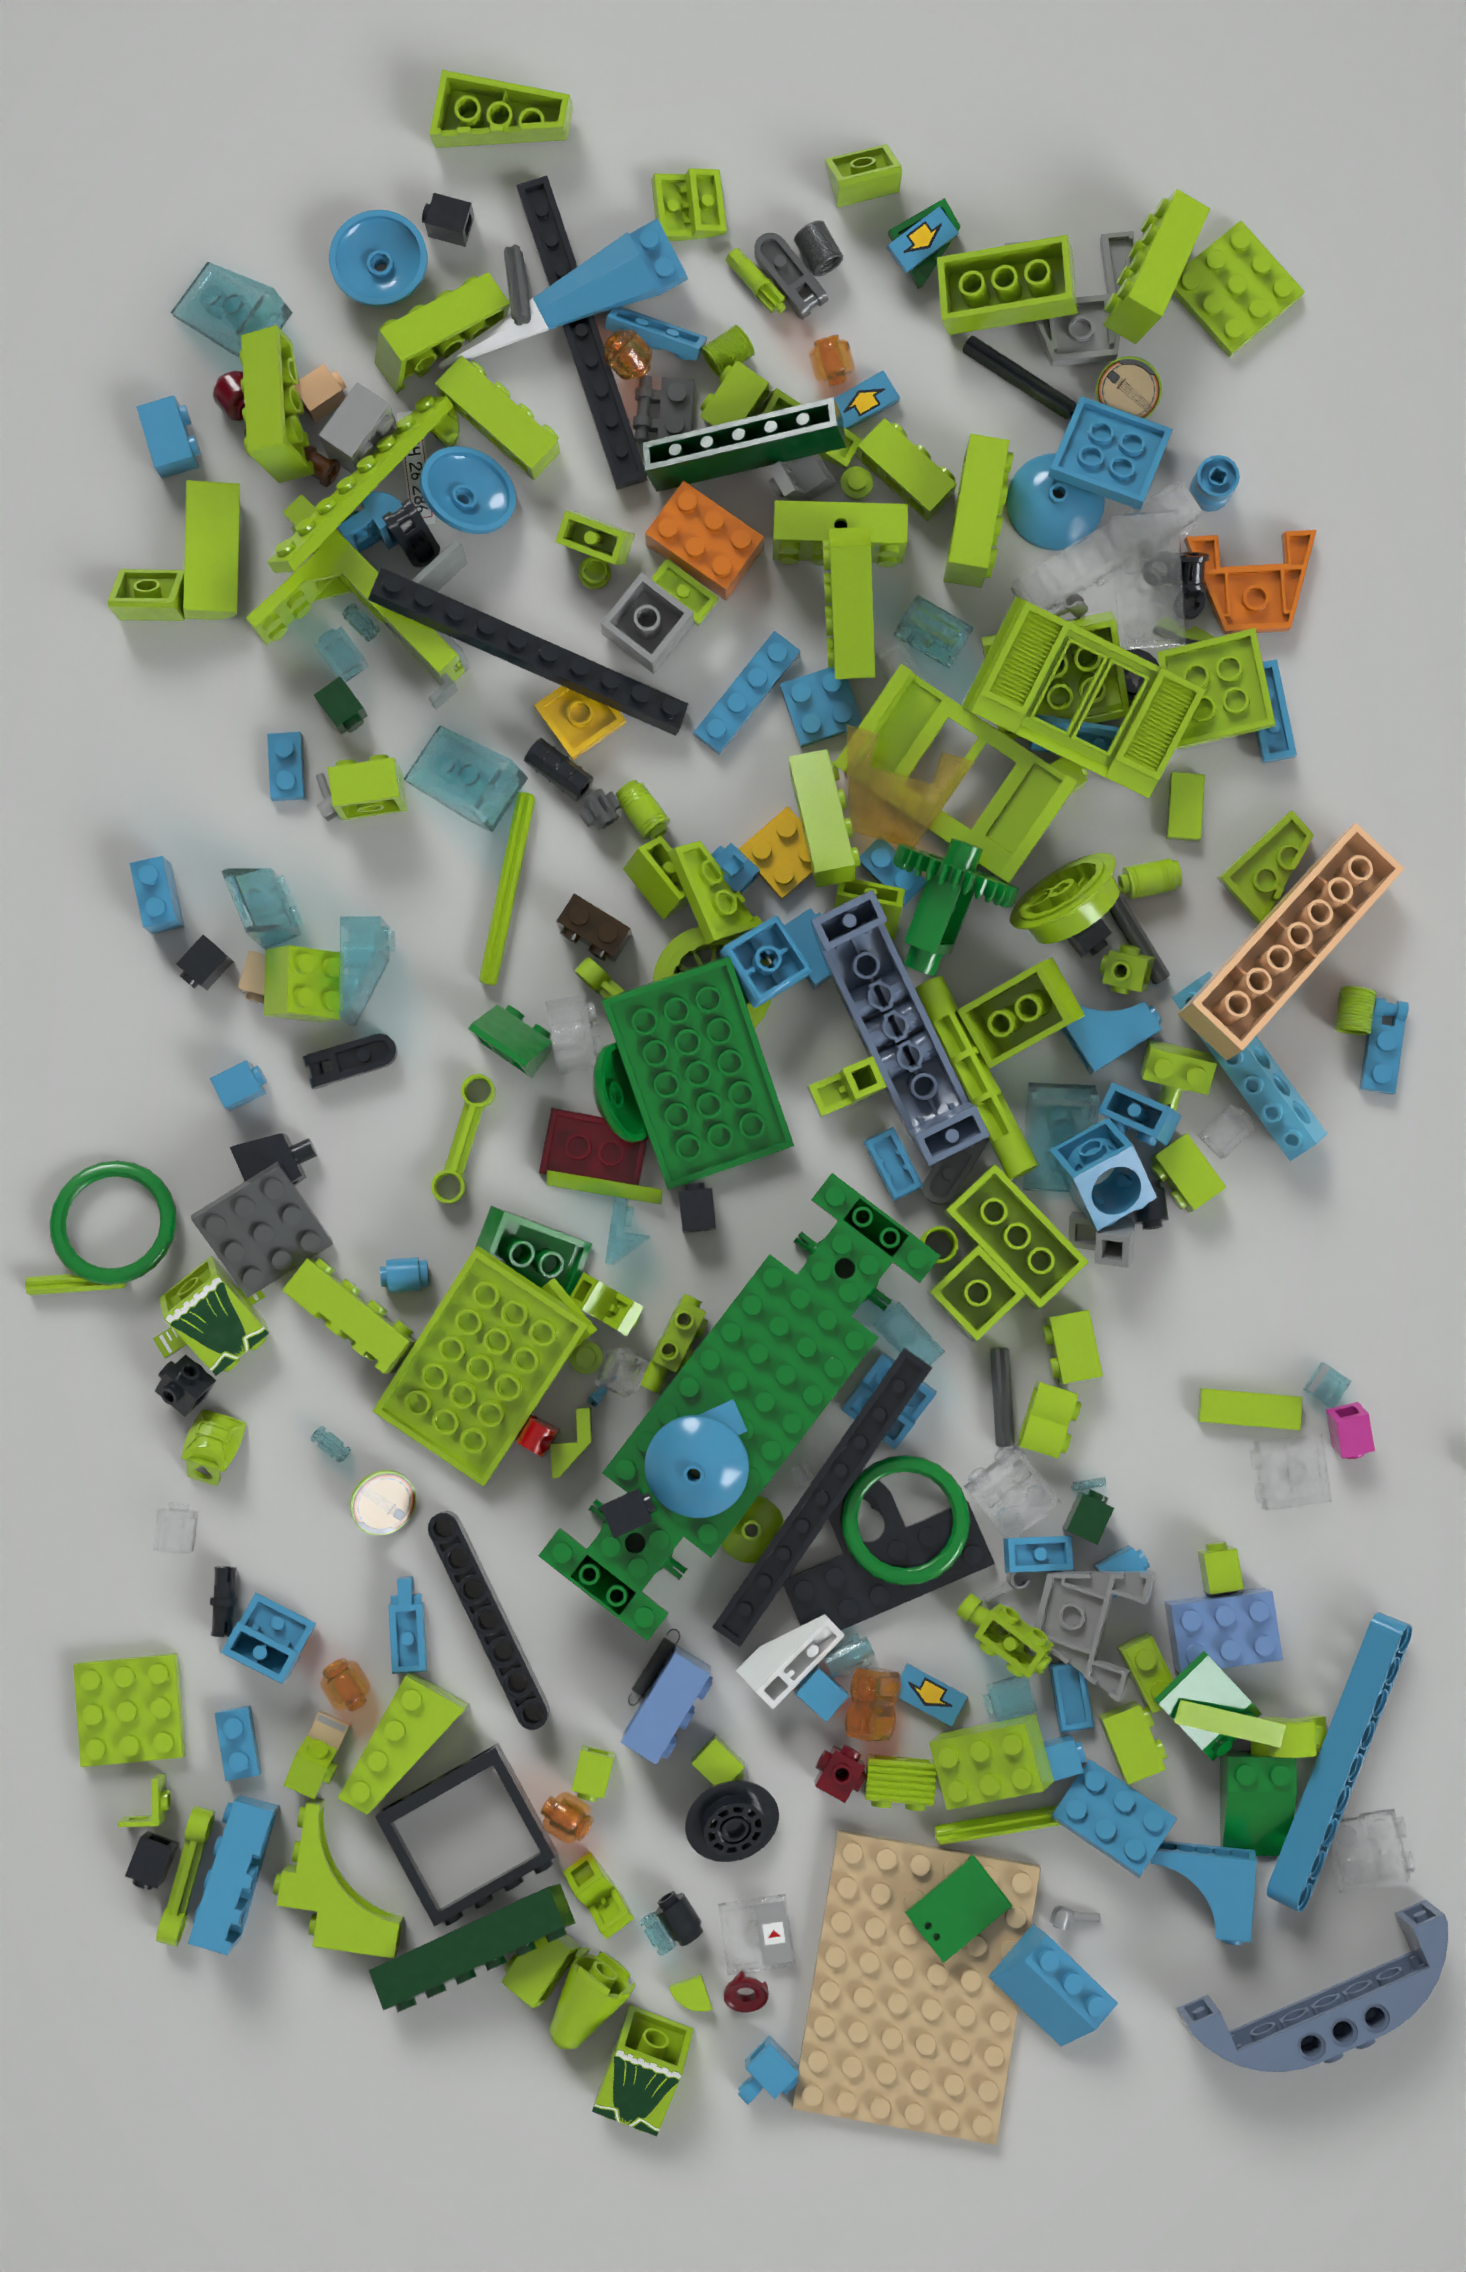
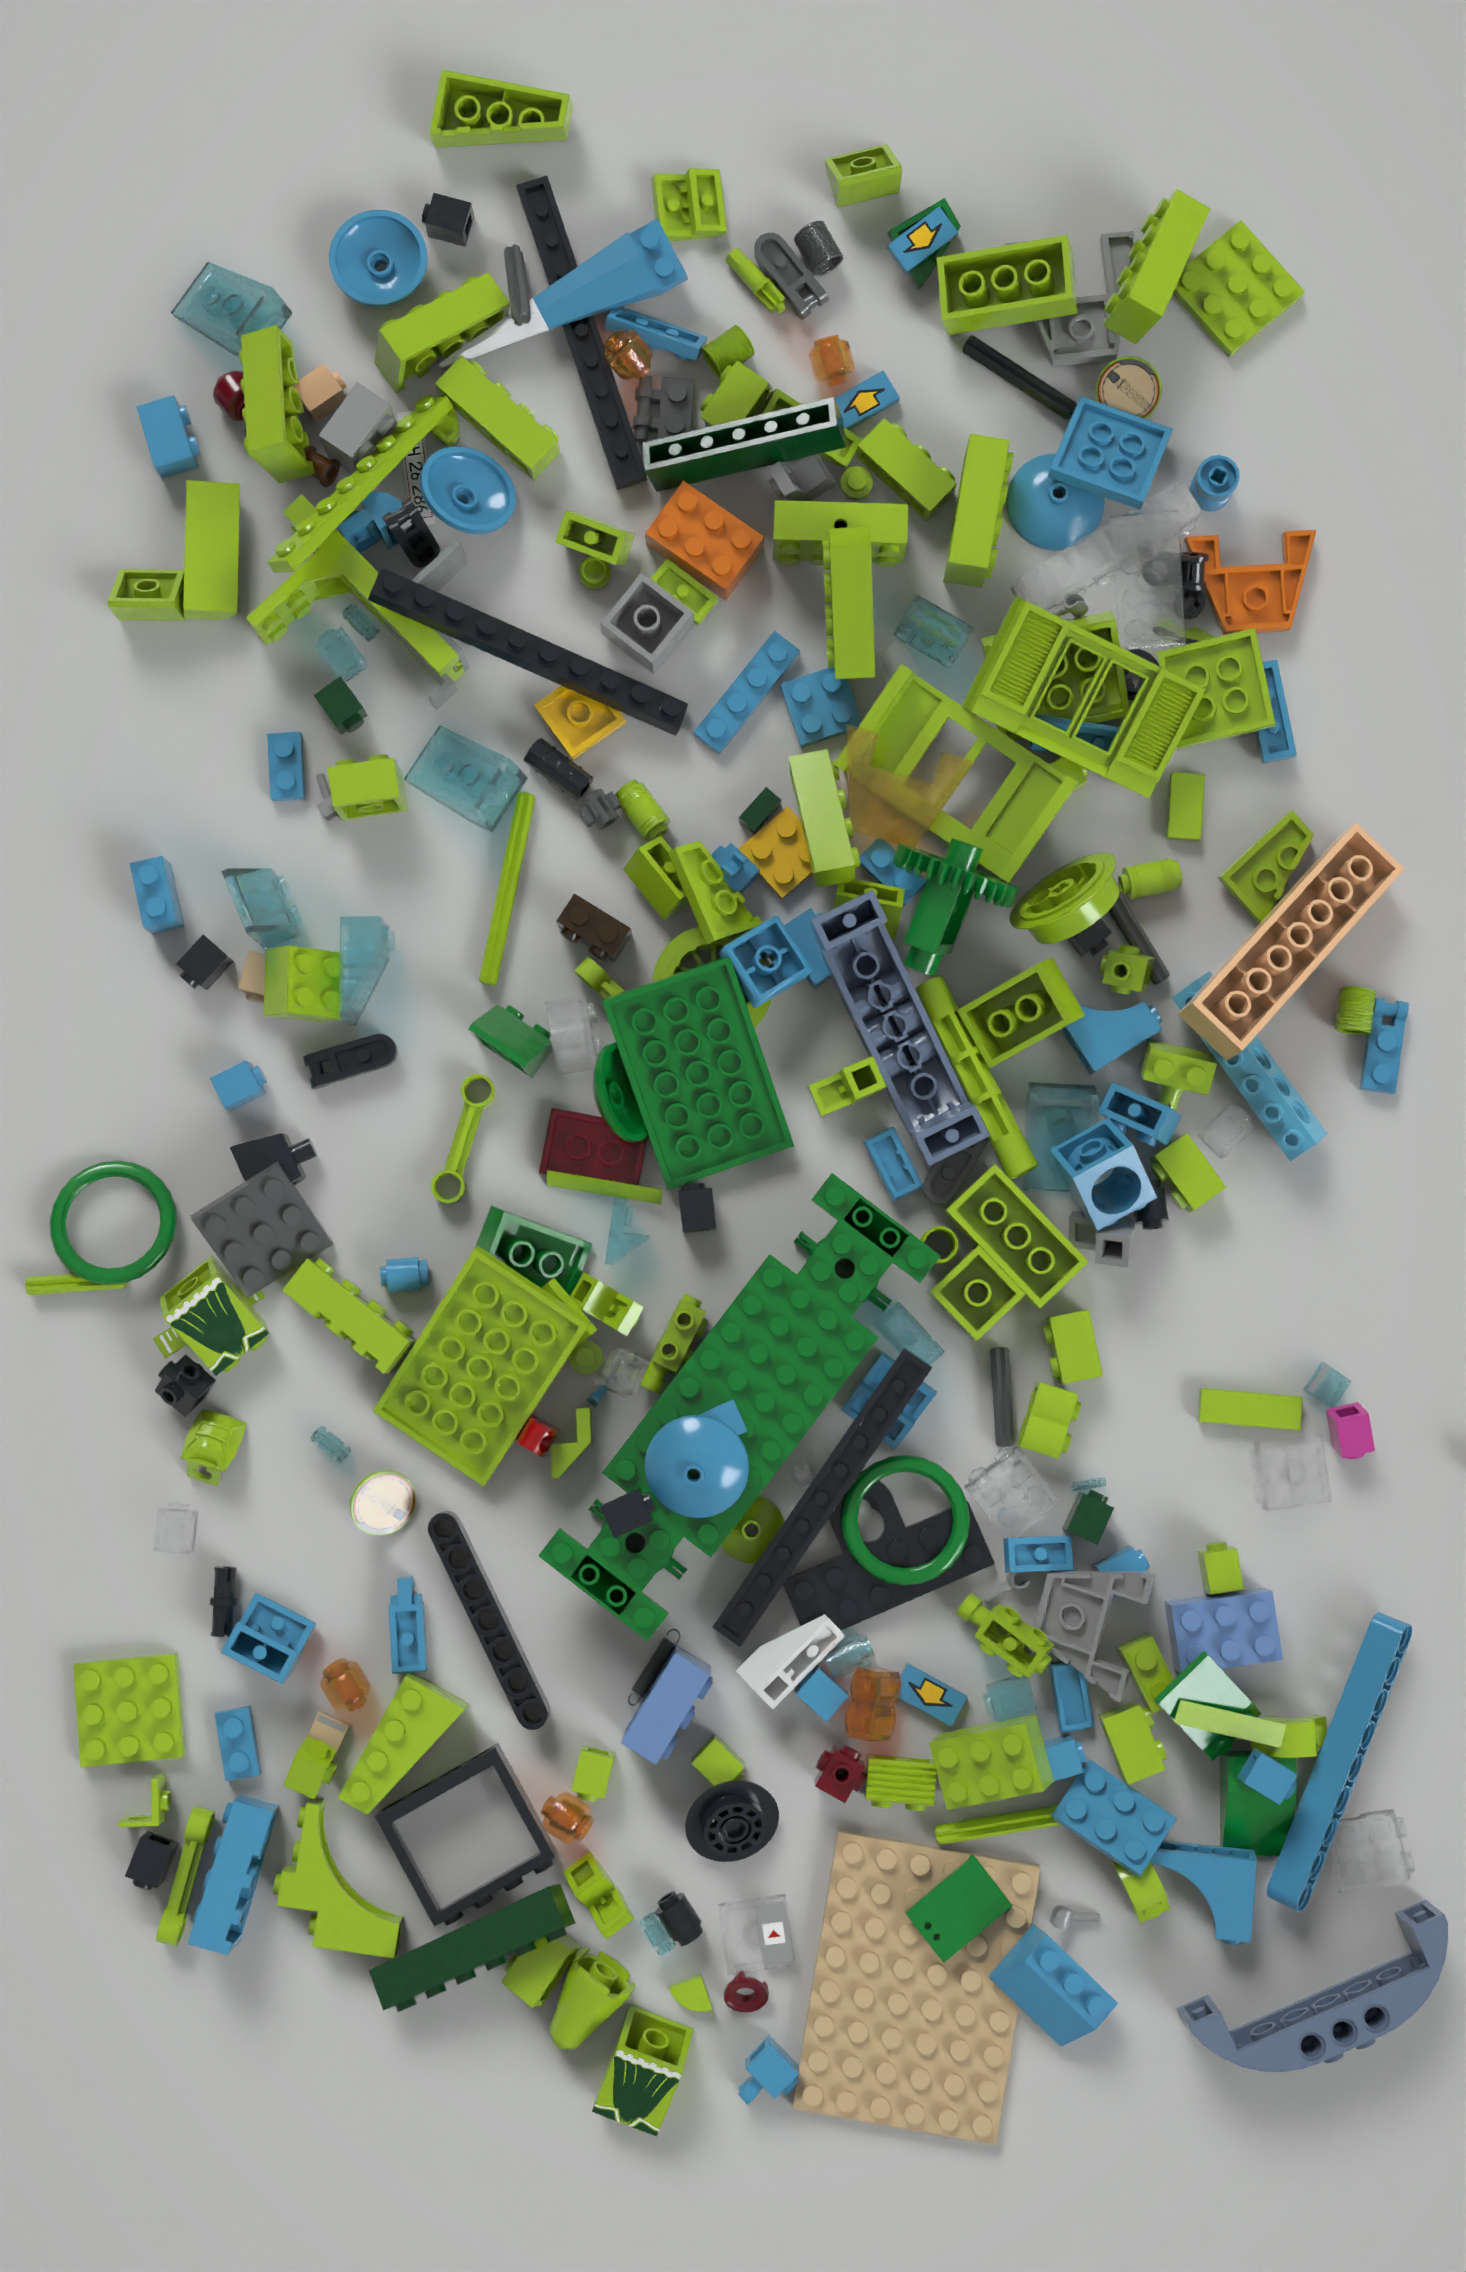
(760, 810): none -> dark green piece
(1144, 1893): none -> lime brick
(1268, 1777): none -> dark azure brick

